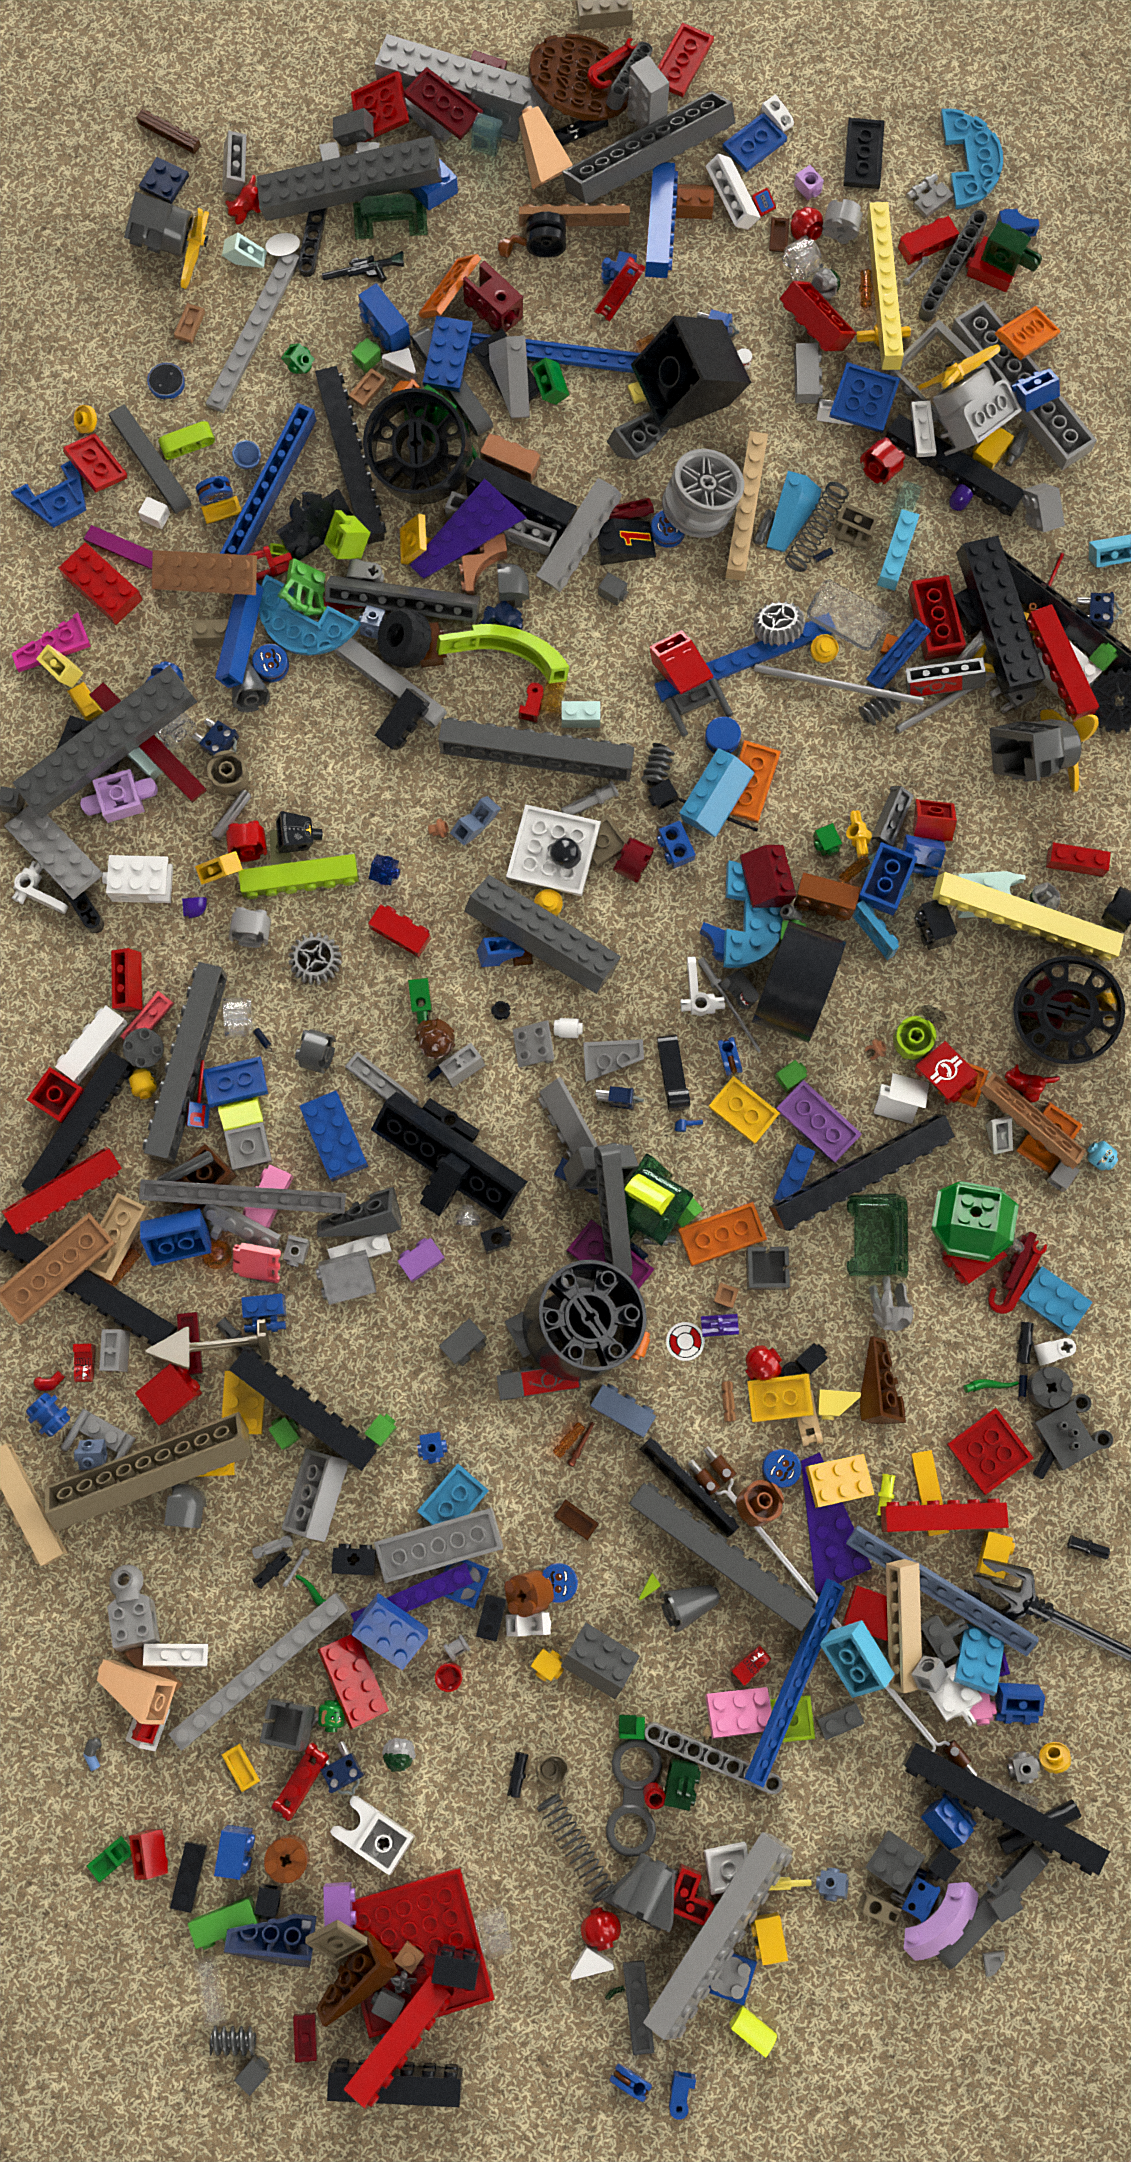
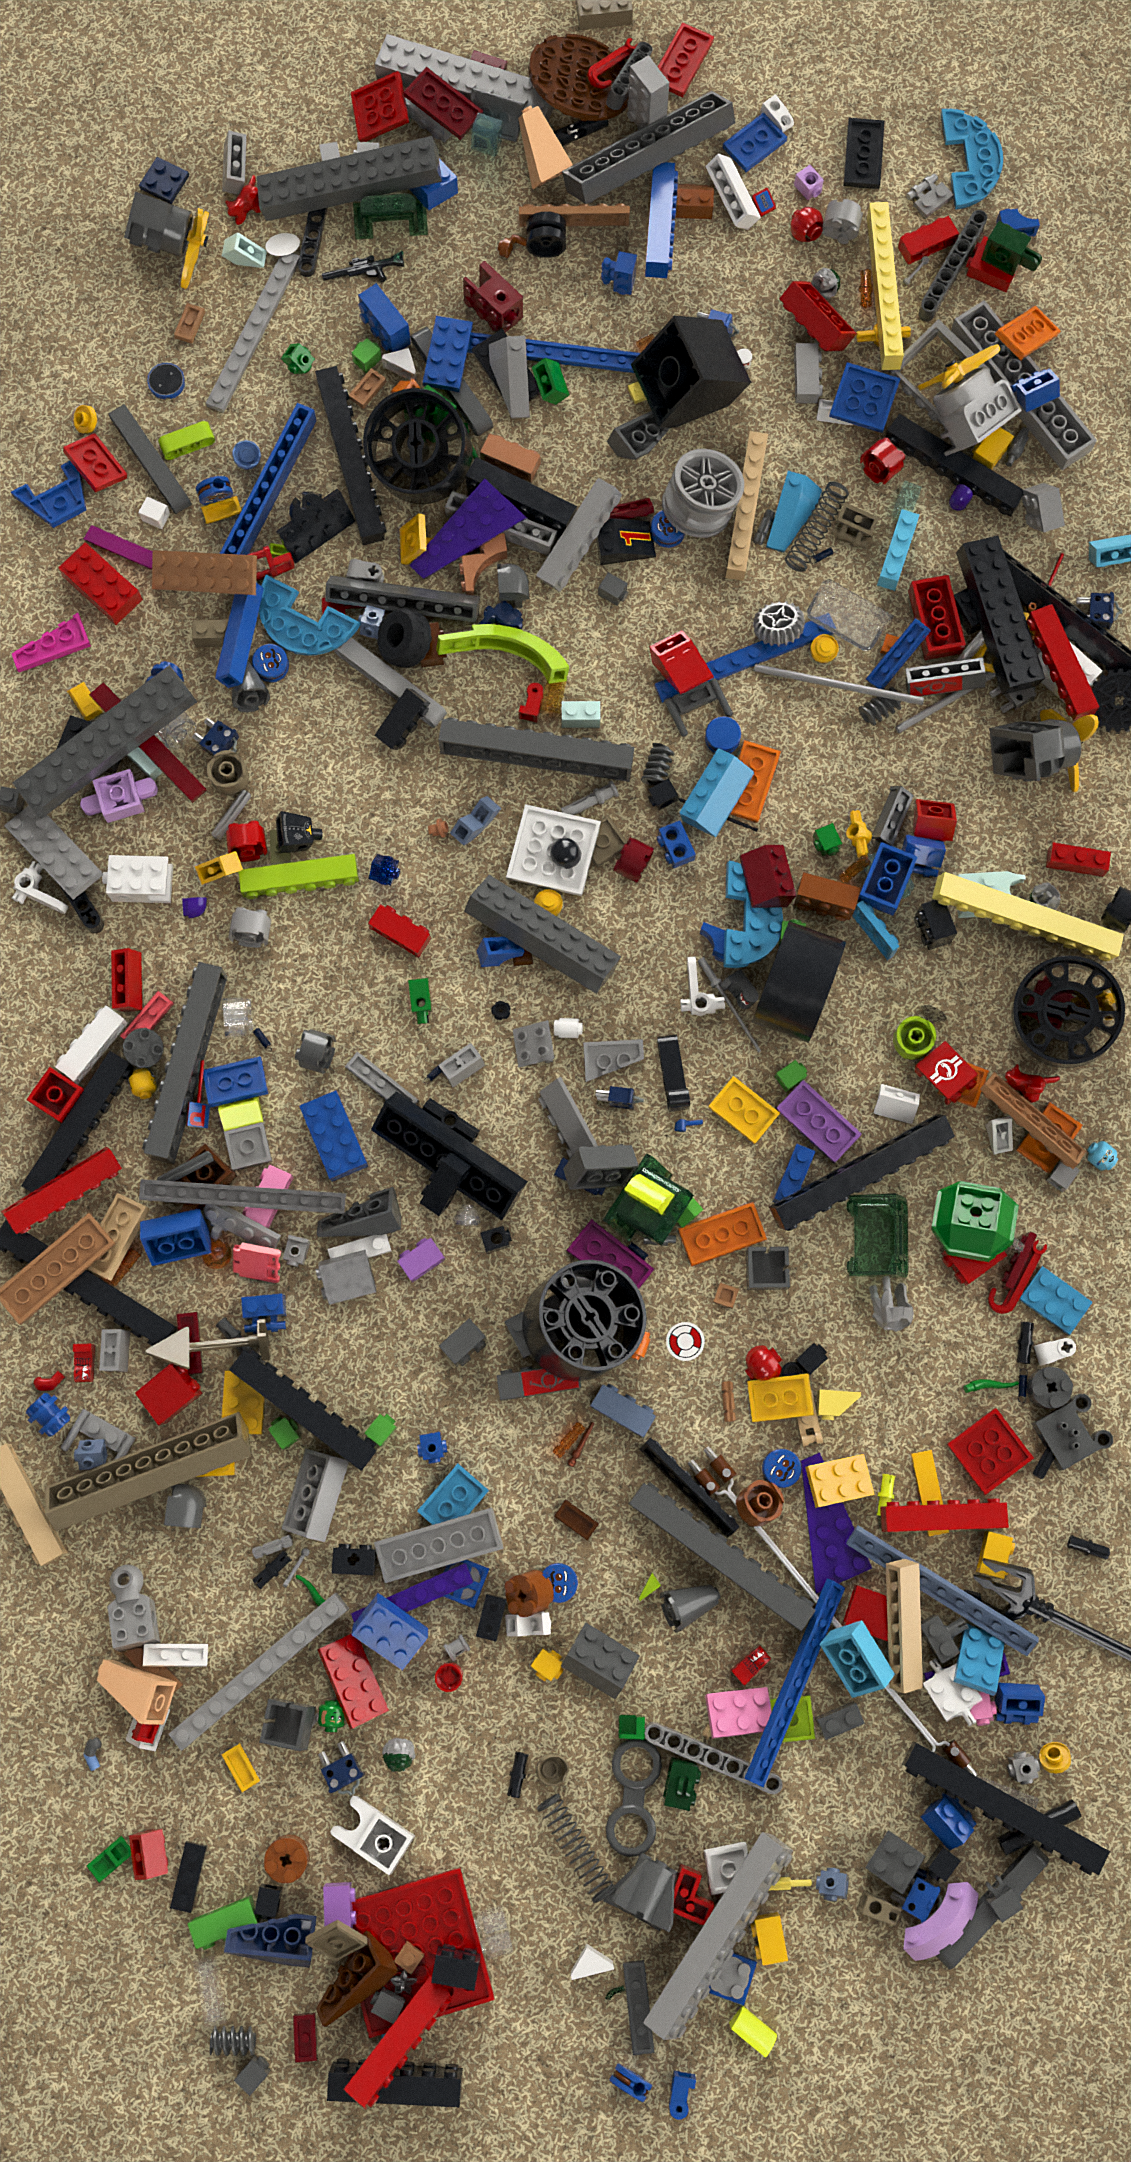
(59, 666): light yellow slope -> none
(168, 131): reddish brown piece -> none
(234, 1852): blue brick -> none
(300, 1782): red plate -> none
(306, 579): bright green plate -> none
(309, 973): light grey gear -> none
(346, 536): lime plate -> none
(353, 127): dark grey brick -> none
(435, 1038): reddish brown helmet -> none
(449, 286): orange tile -> none
(600, 1929): red plant -> none
(613, 1207): dark grey beam -> none
(619, 289): red plate -> none
(657, 1801): red brick -> none
(719, 1325): dark purple hips -> none
(730, 1056): blue head -> none
(779, 234): reddish brown tile -> none
(788, 912): light grey pin -> none
(802, 258): clear brick -> none
(878, 1393): reddish brown wedge -> none
(879, 1048): nougat plate -> none
(909, 1090): white sticker -> none
(923, 429): white plate -> none
(929, 1674): light grey brick -> none
(992, 1961): light grey tile -> none
(1103, 656): bright green brick -> none

